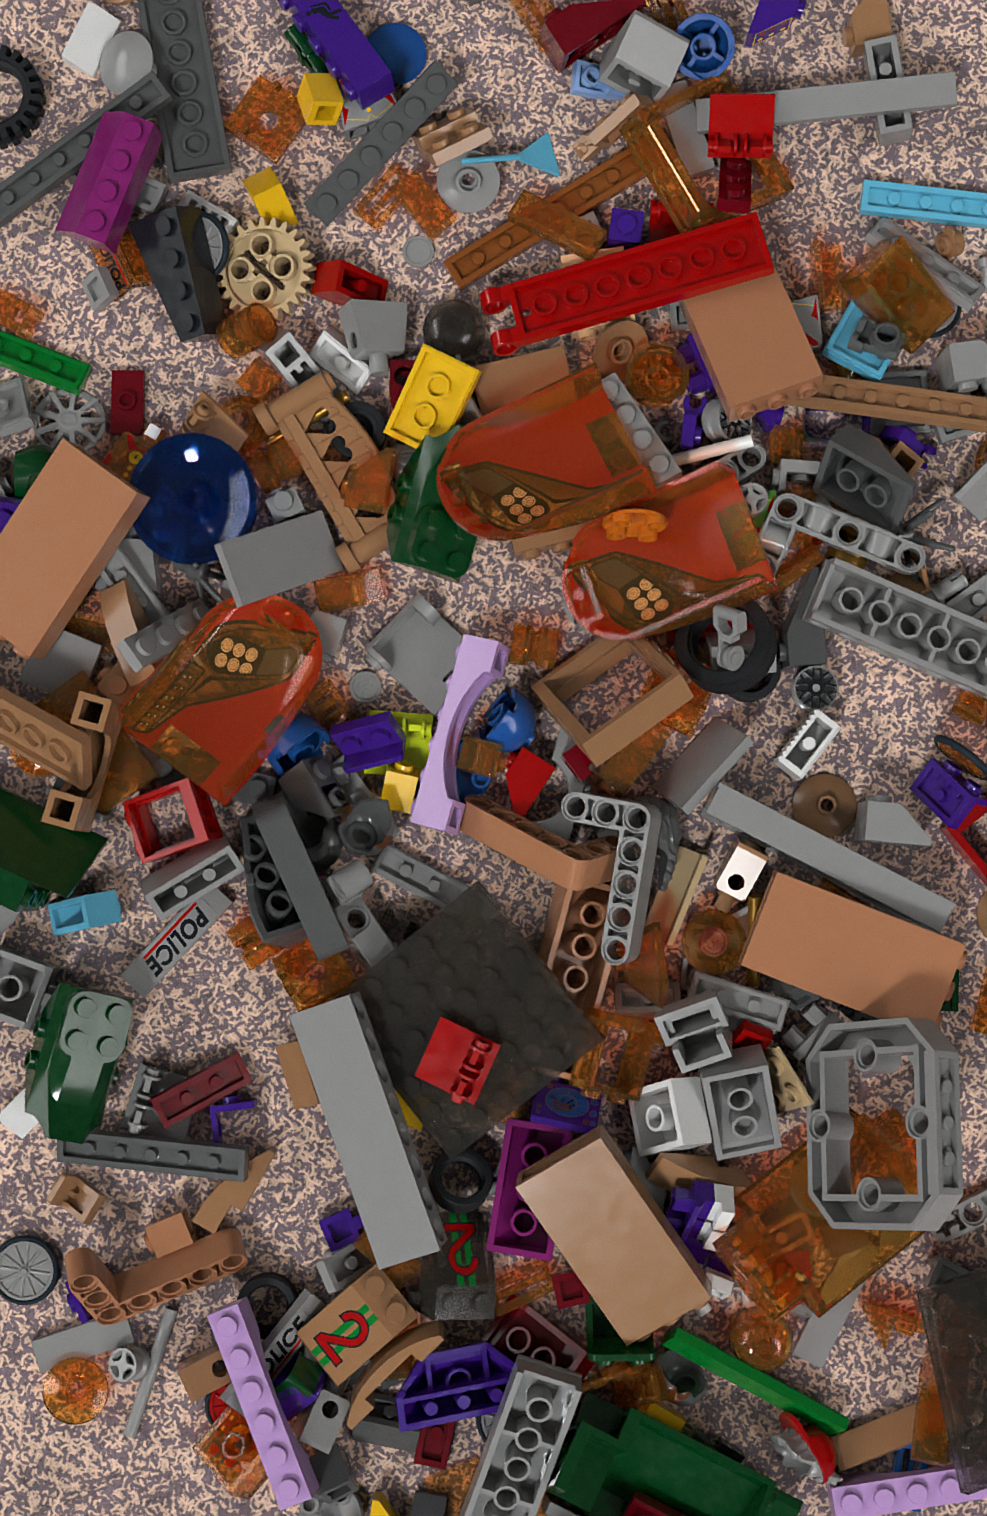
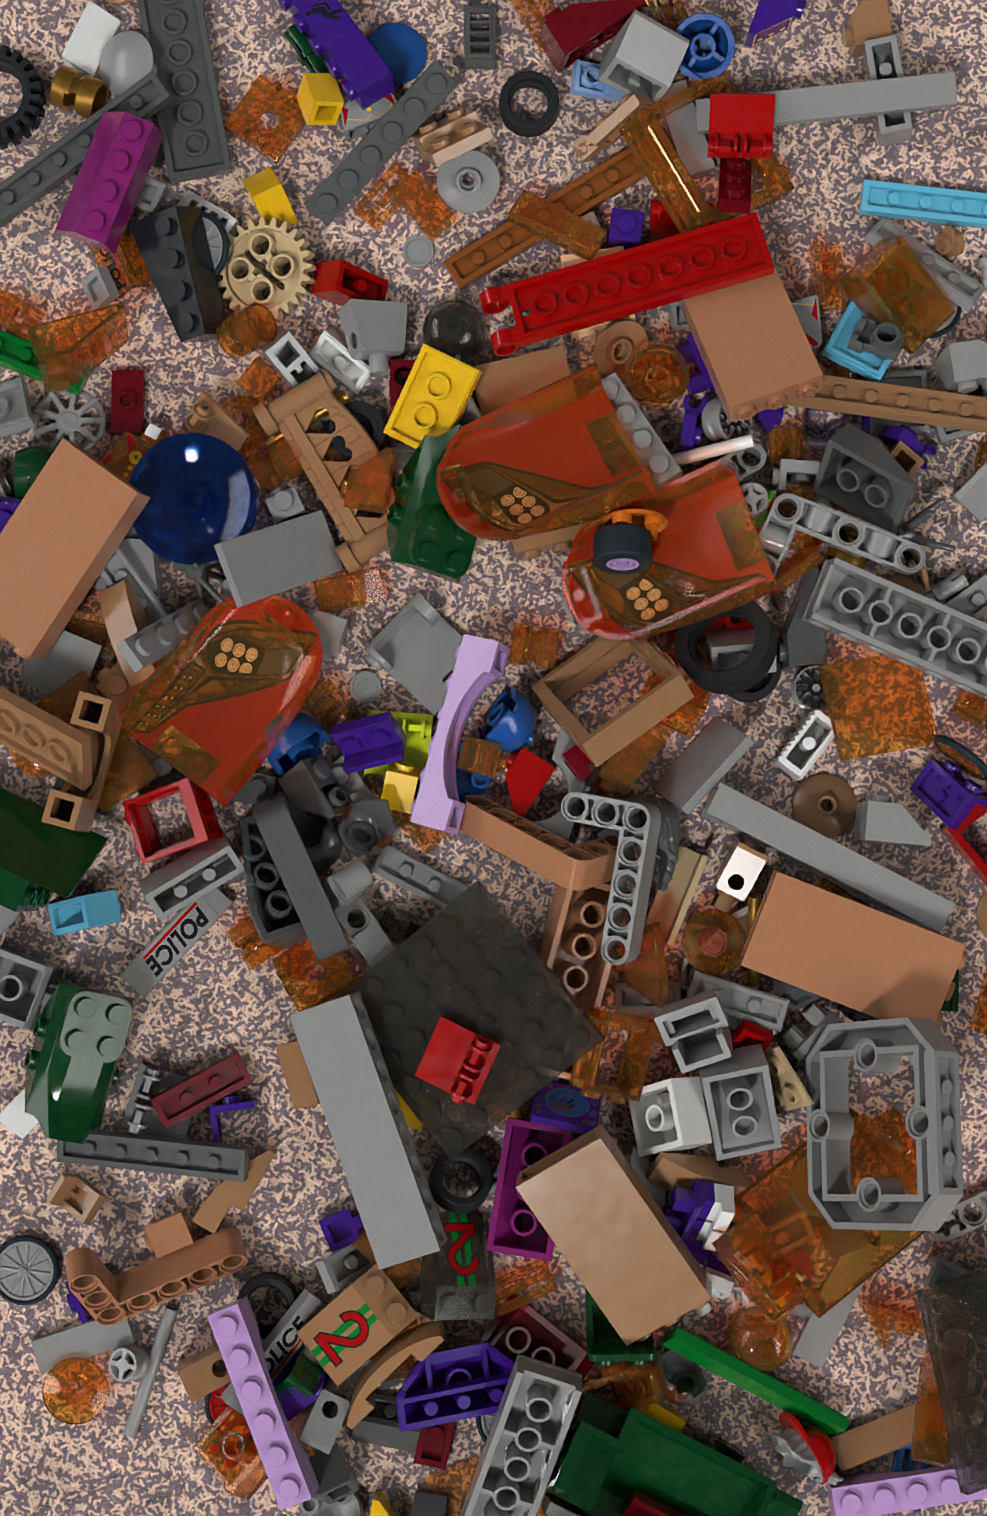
(75, 92): none -> pearl gold wheel
(77, 345): none -> clear orange slope
(424, 837): none -> clear orange tile
(479, 60): none -> dark grey slope
(534, 80): none -> black tyre
(538, 155): medium azure piece -> none
(569, 1289): dark red plate -> none
(622, 548): none -> black wheel
(729, 655): light grey piece -> none
(876, 707): none -> clear orange piece

